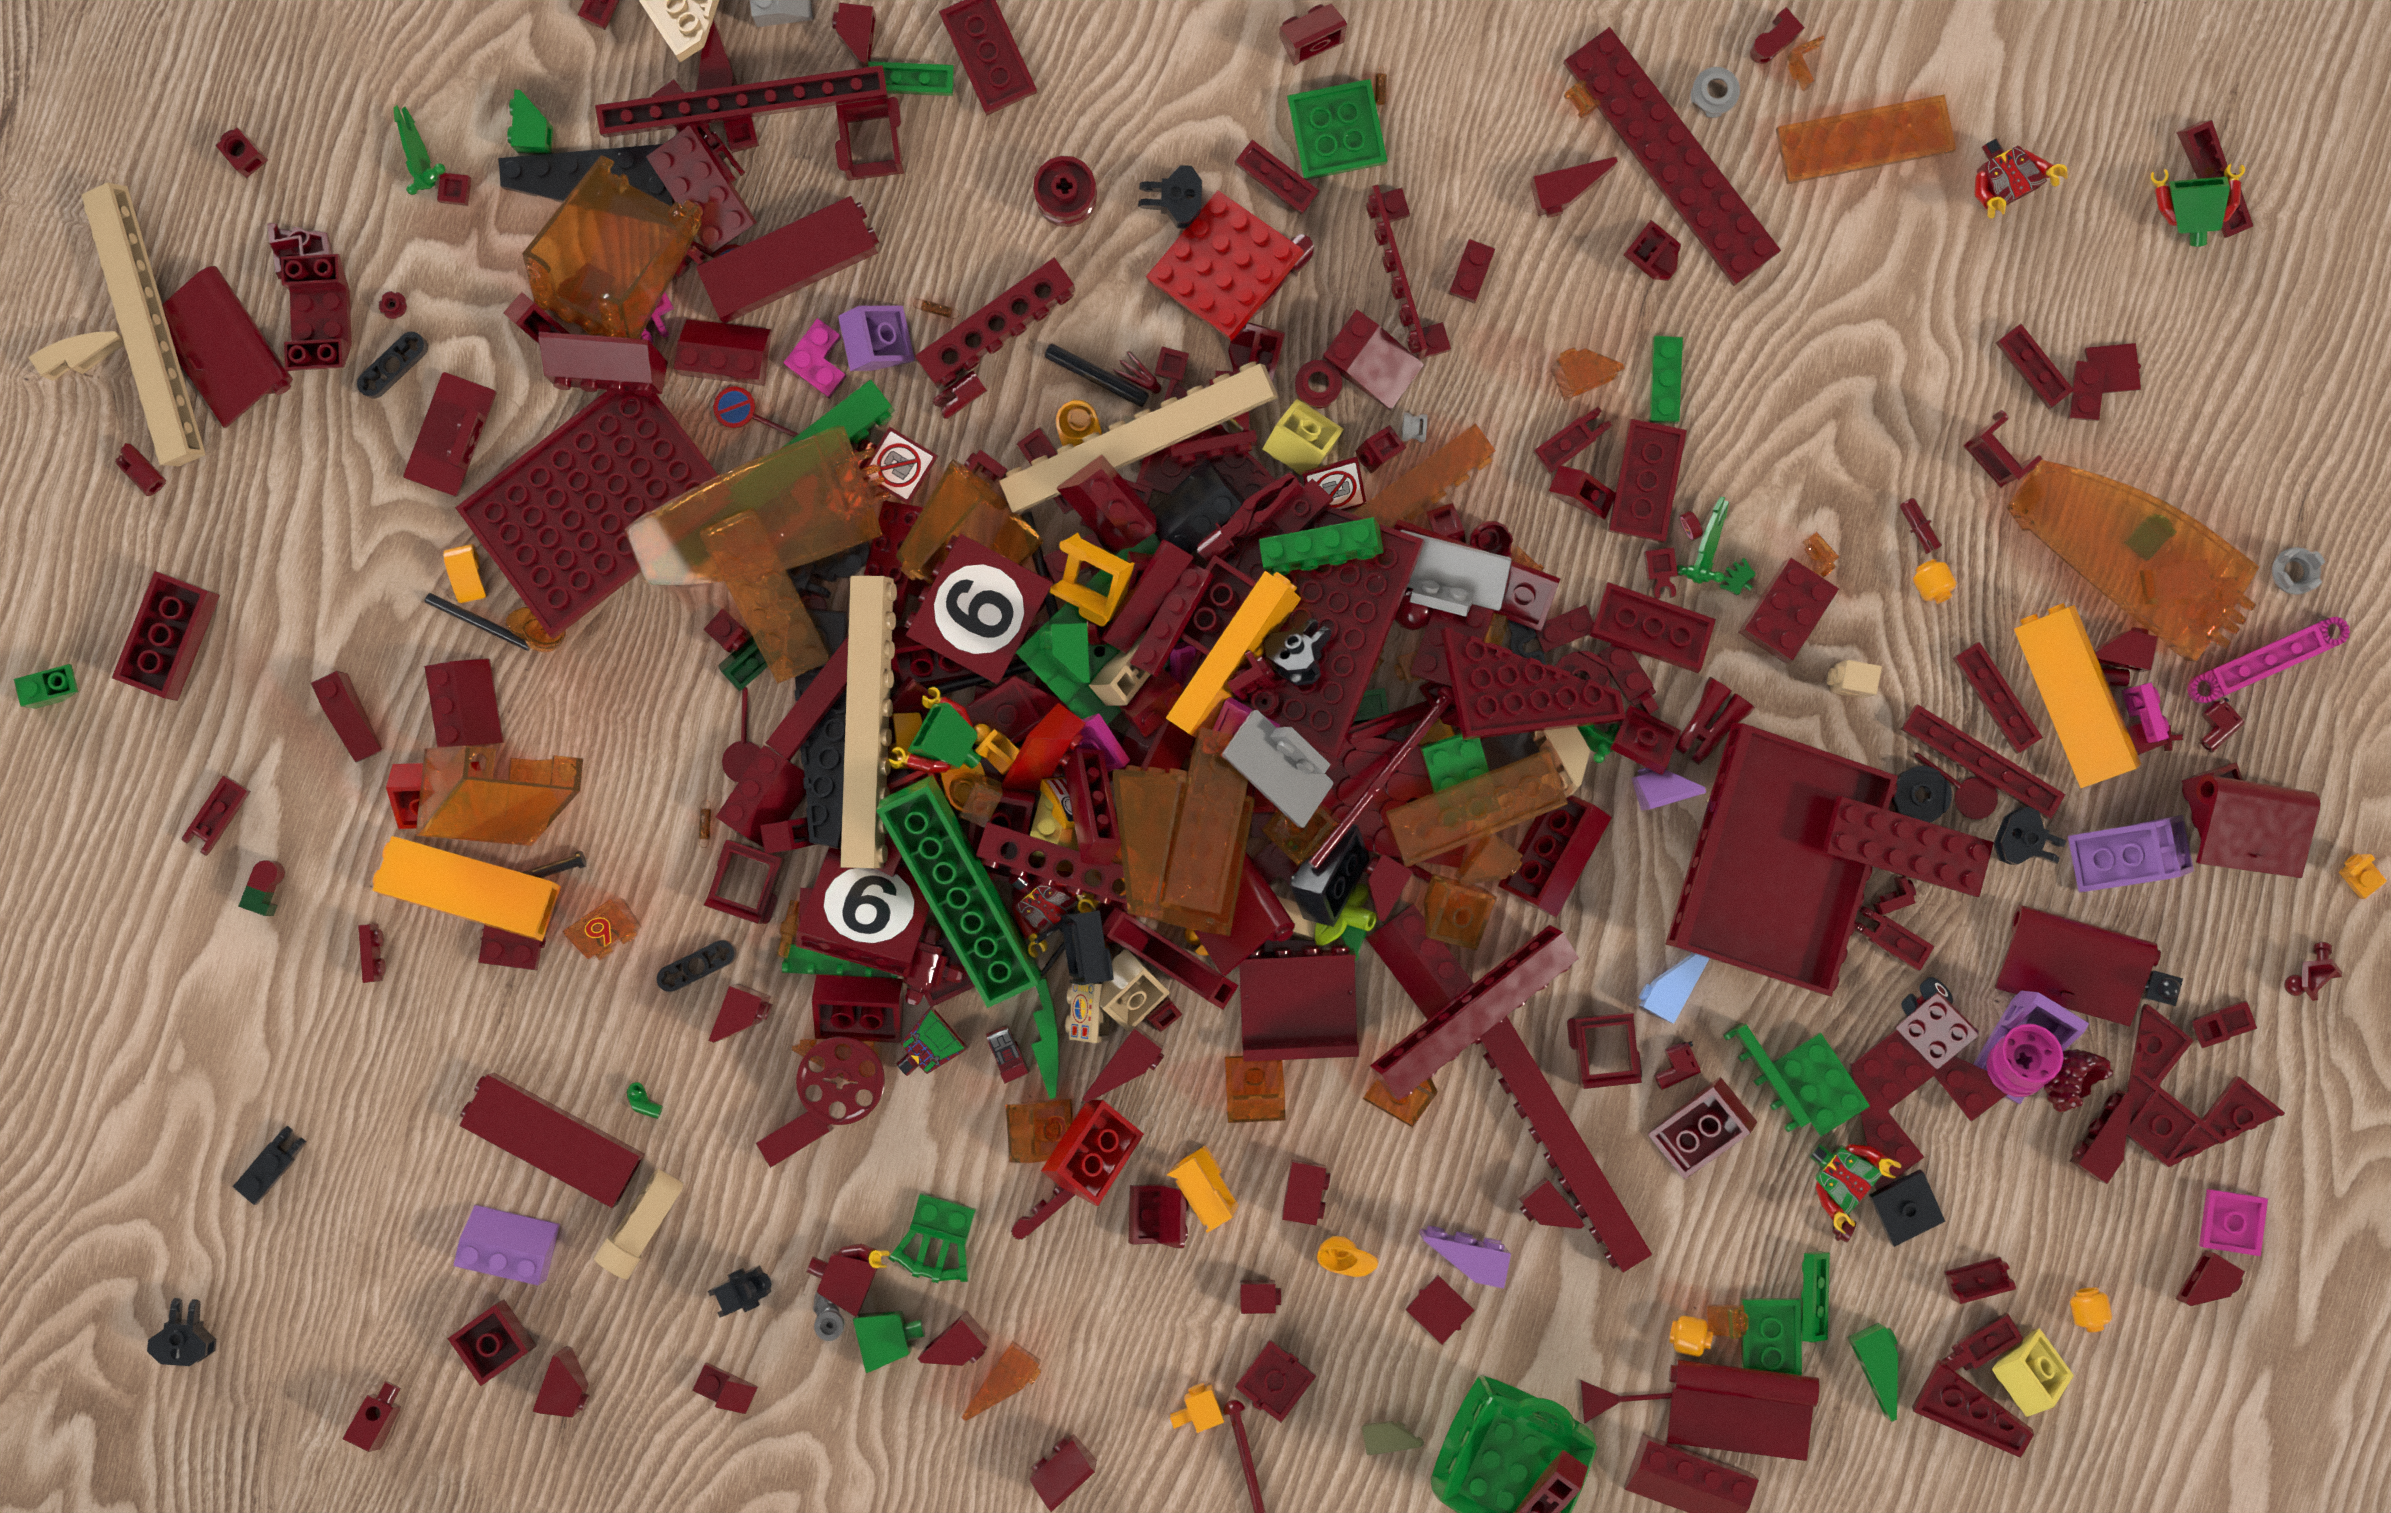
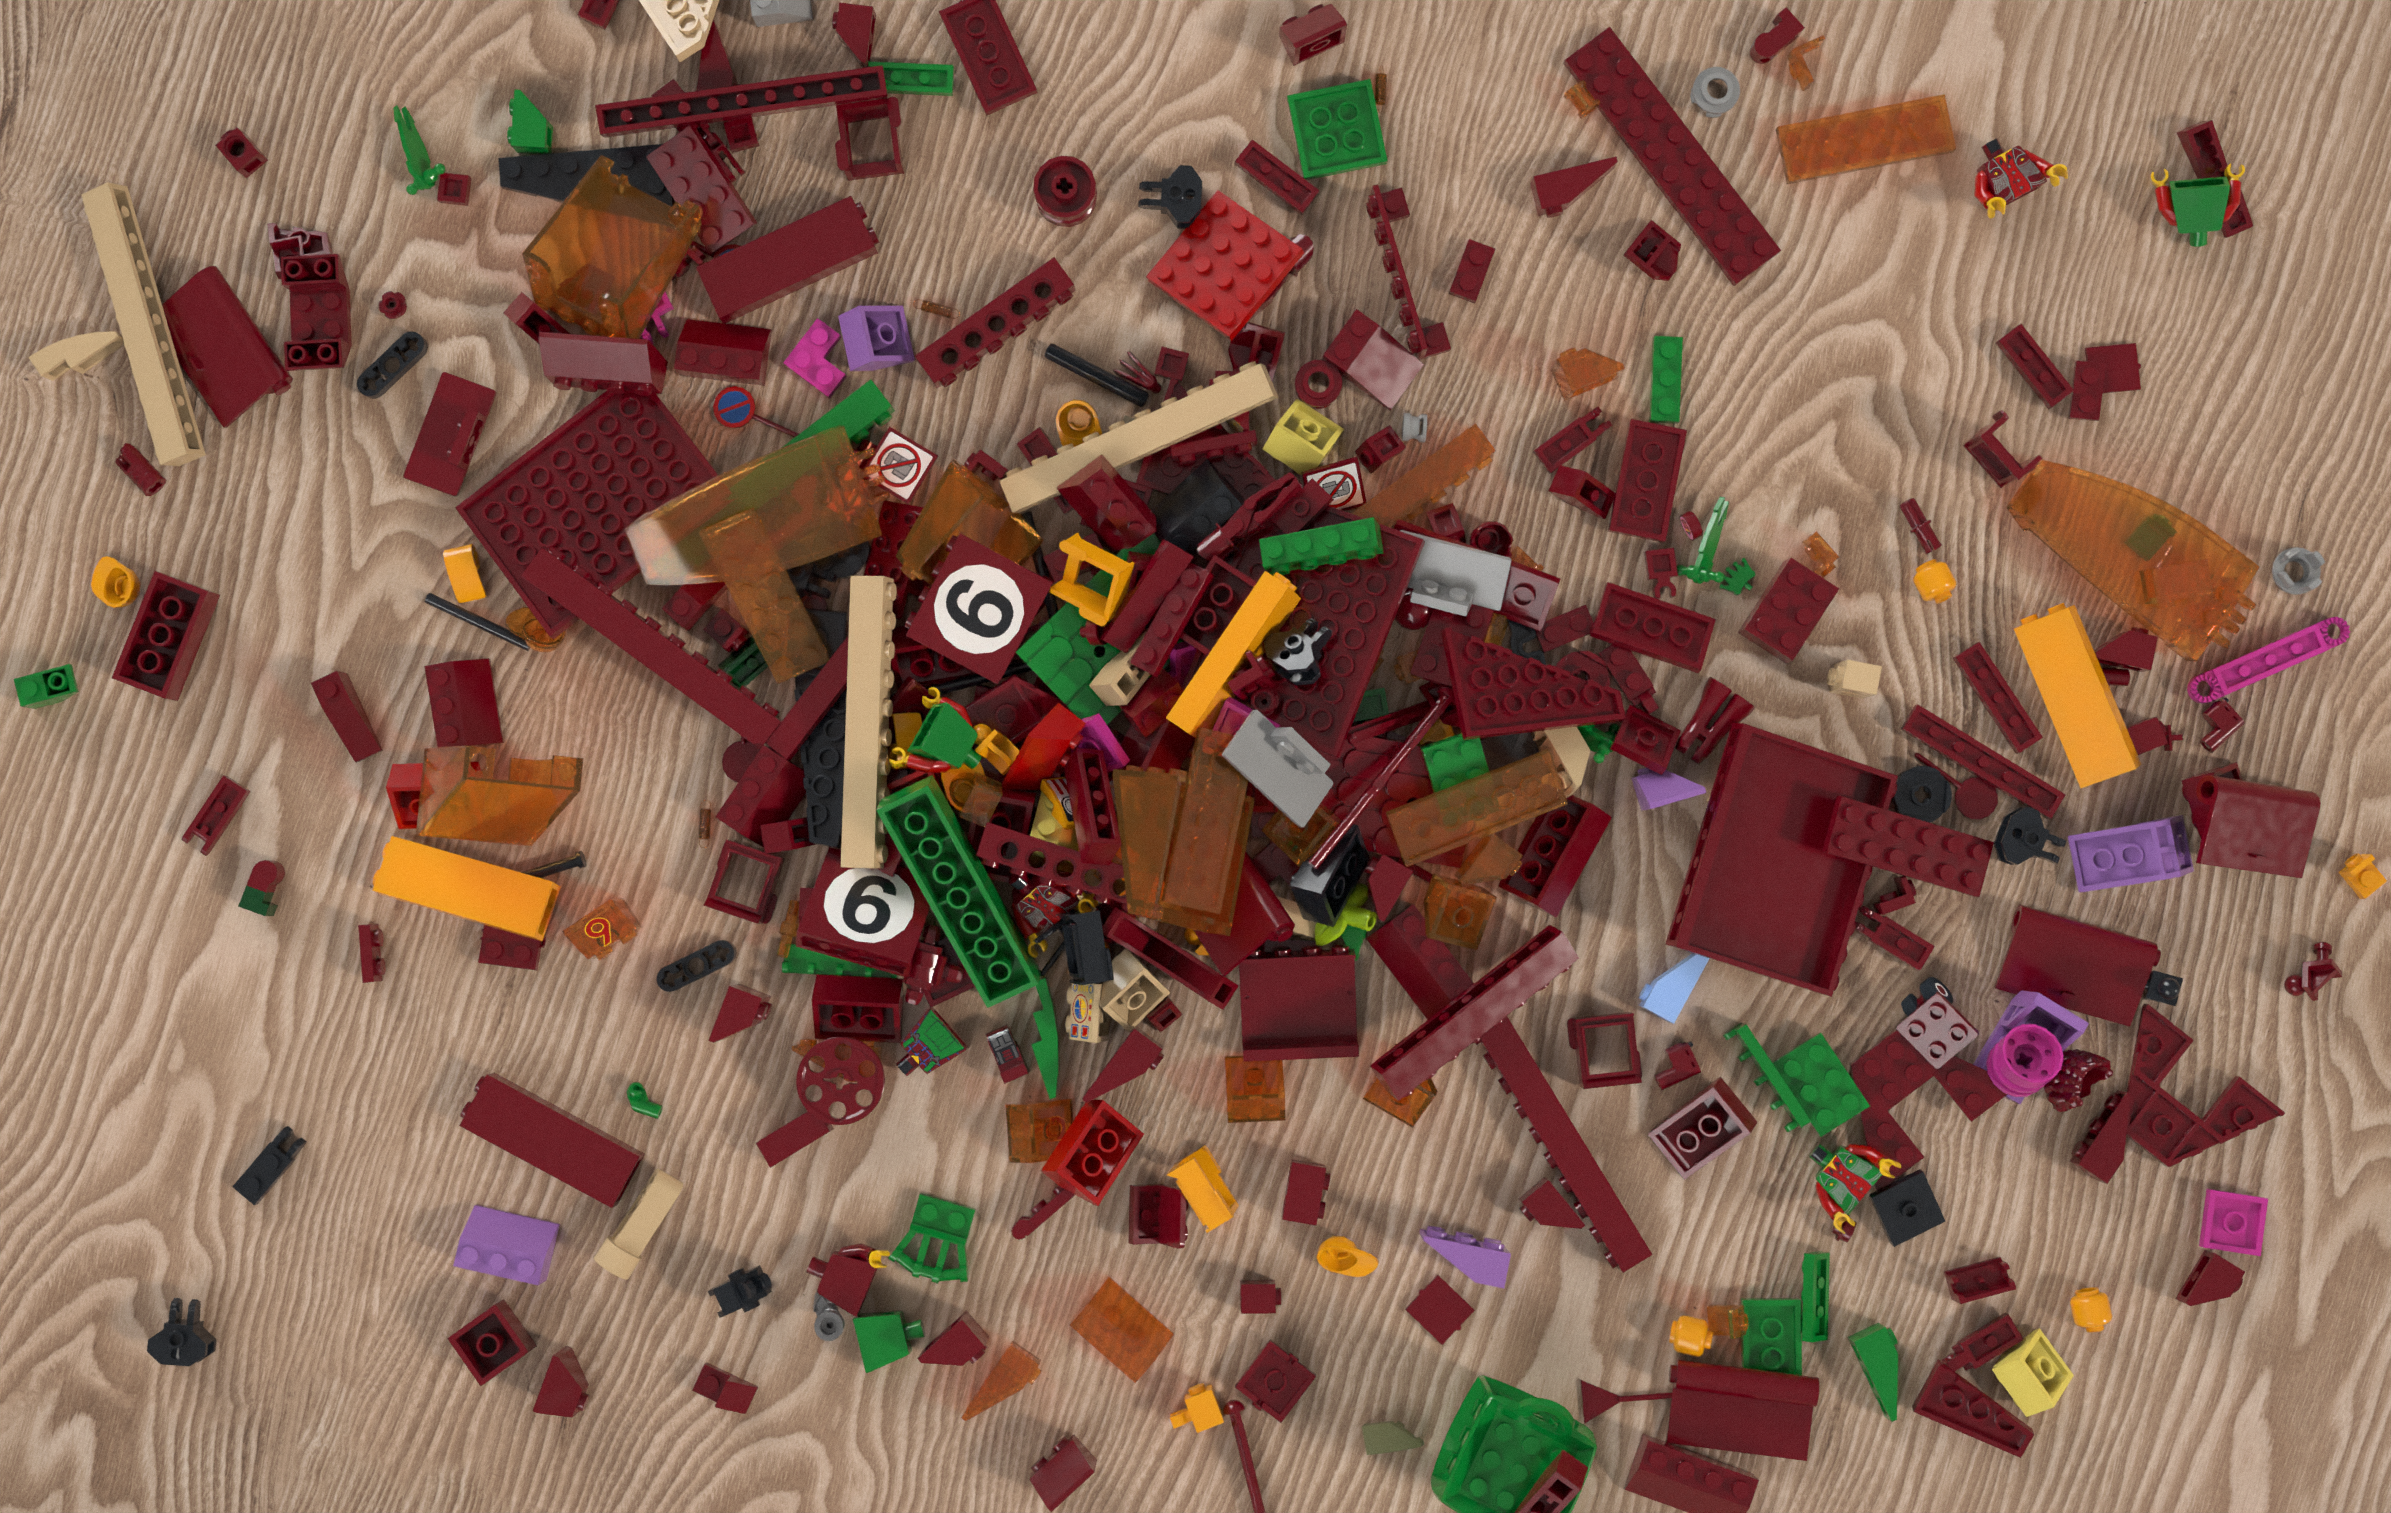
(115, 583): none -> light orange cap
(366, 1428): dark red torso -> none
(651, 646): none -> dark red brick
(693, 602): none -> dark red slope
(959, 394): dark red hinge -> none
(1067, 649): green slope -> none
(1121, 1329): none -> clear orange slope
(2144, 702): dark pink plate -> none
(2223, 1024): dark red slope -> none

